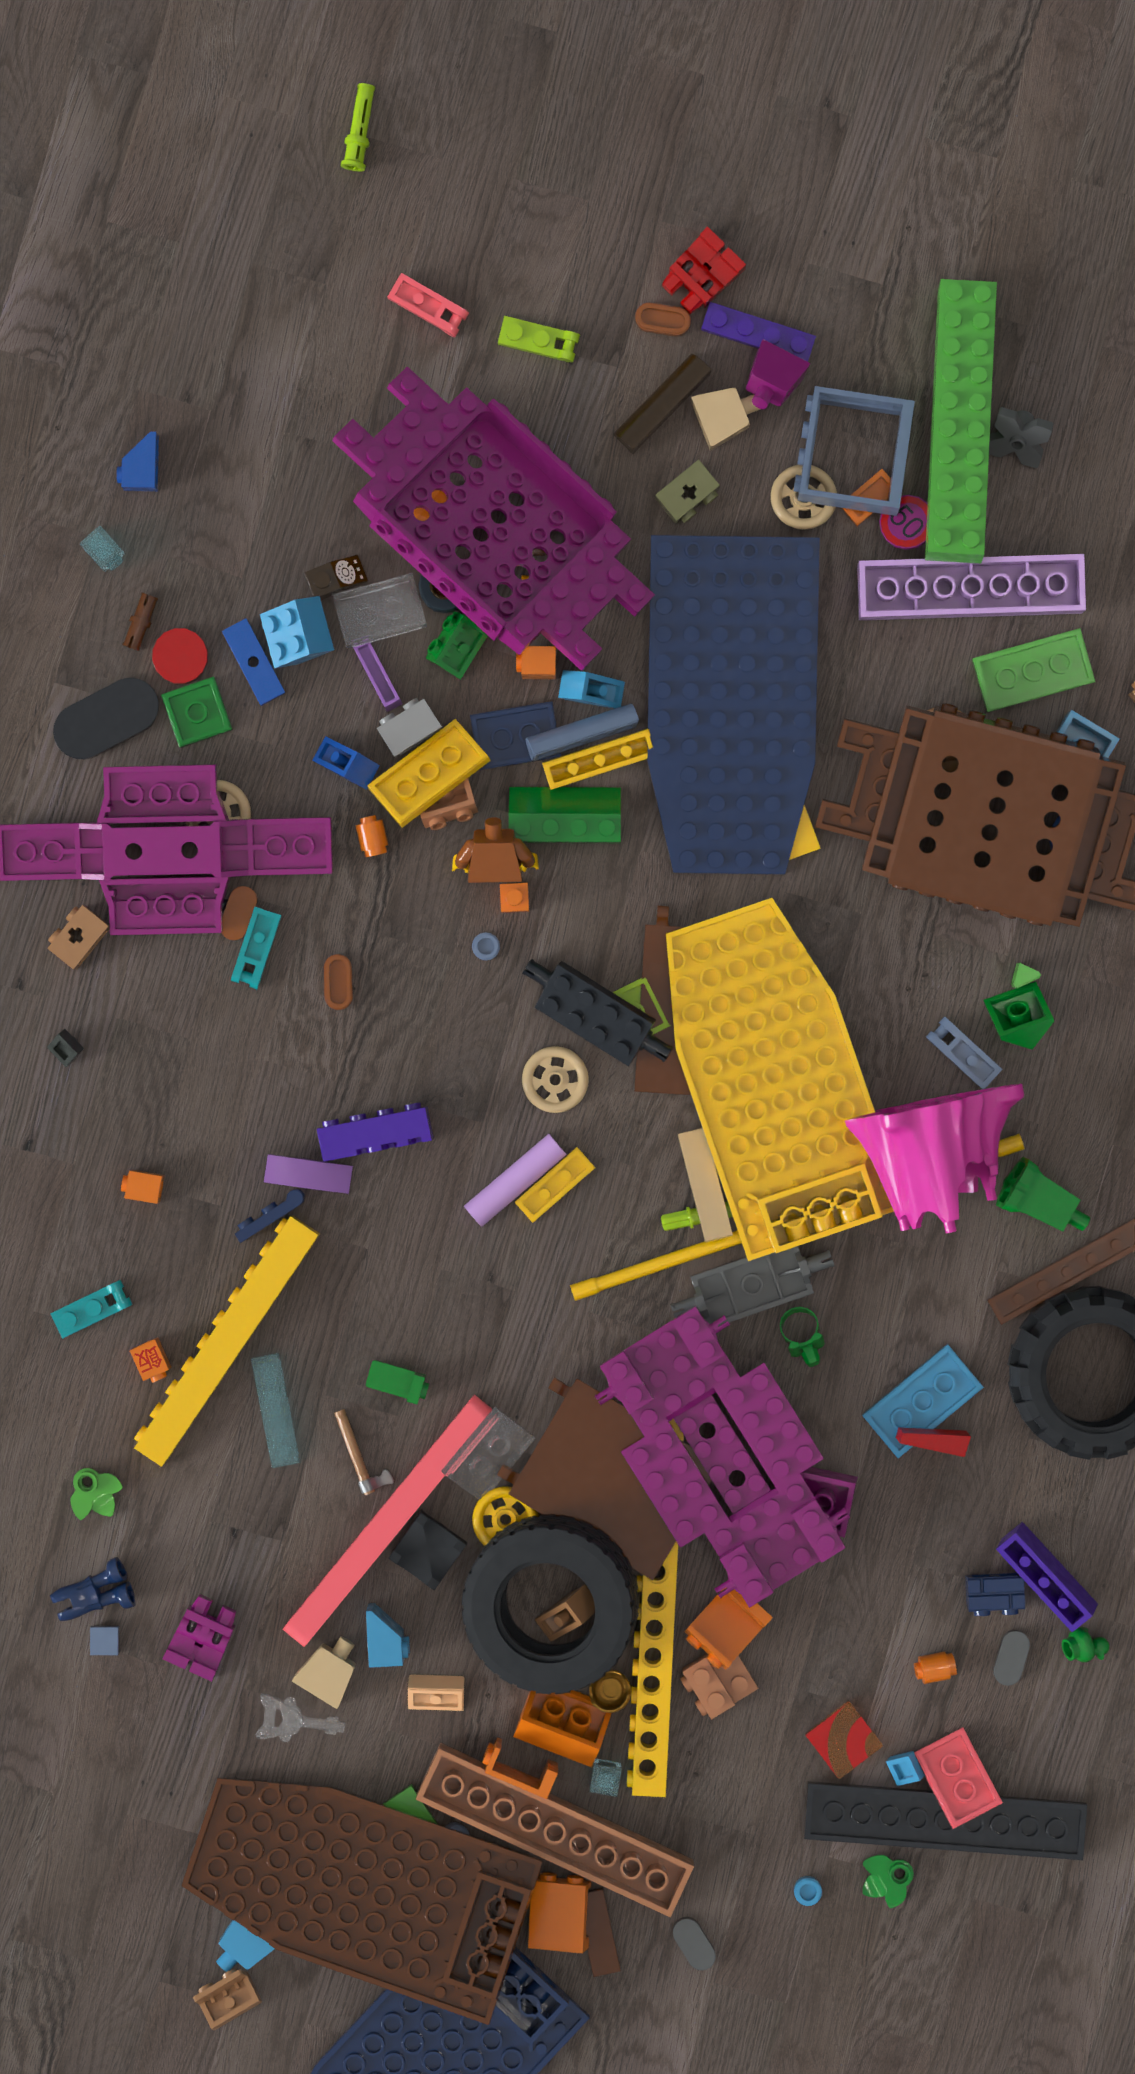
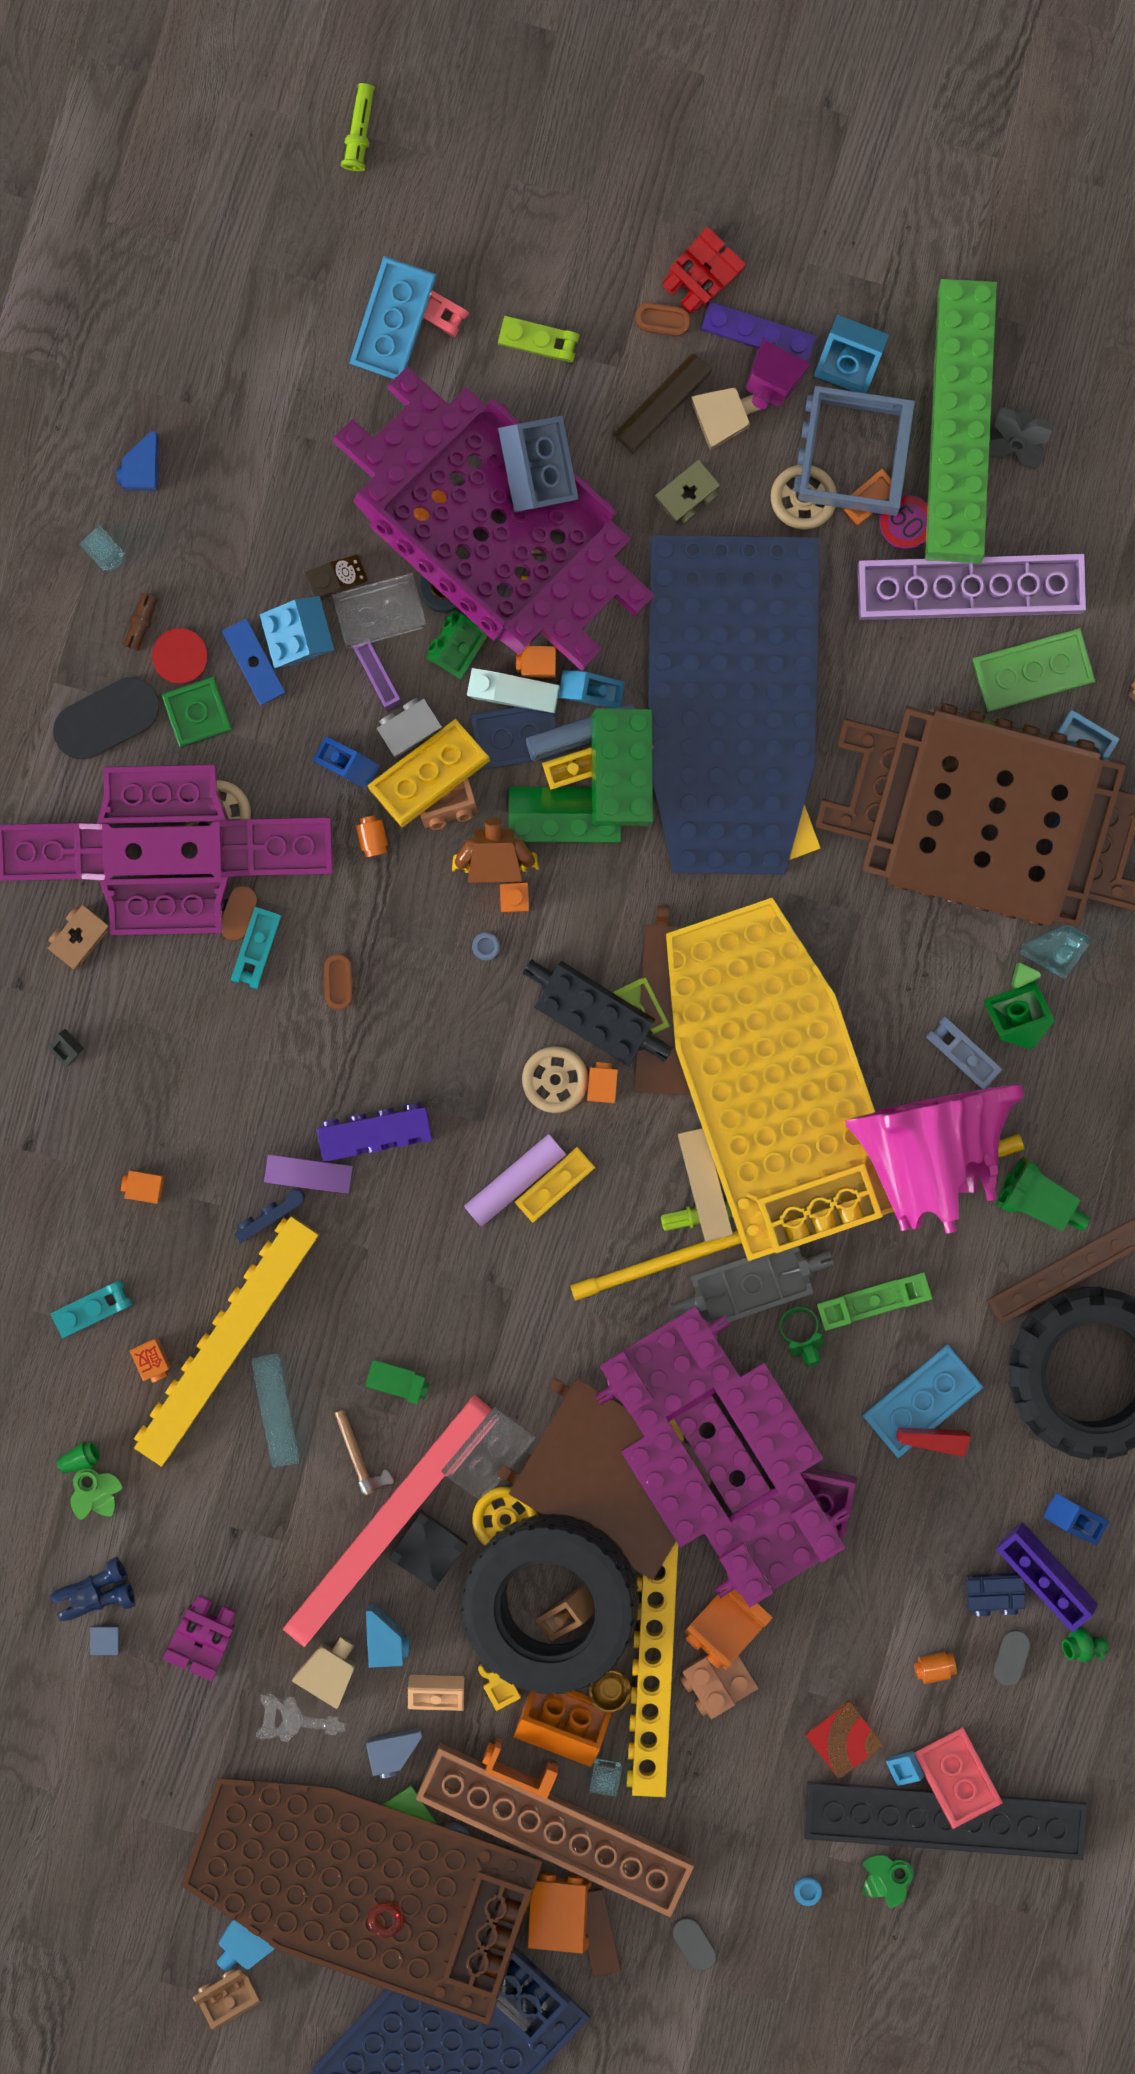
(79, 1458): none -> green cone
(391, 1751): none -> sand blue slope
(393, 318): none -> dark azure tile
(396, 1916): none -> clear red piece
(498, 1690): none -> yellow plate
(513, 690): none -> light aqua slope
(538, 463): none -> sand blue slope
(602, 1083): none -> orange brick
(622, 767): none -> green brick
(851, 355): none -> dark azure slope
(874, 1300): none -> bright green slope
(1057, 949): none -> clear light blue wing
(1076, 1519): none -> blue slope

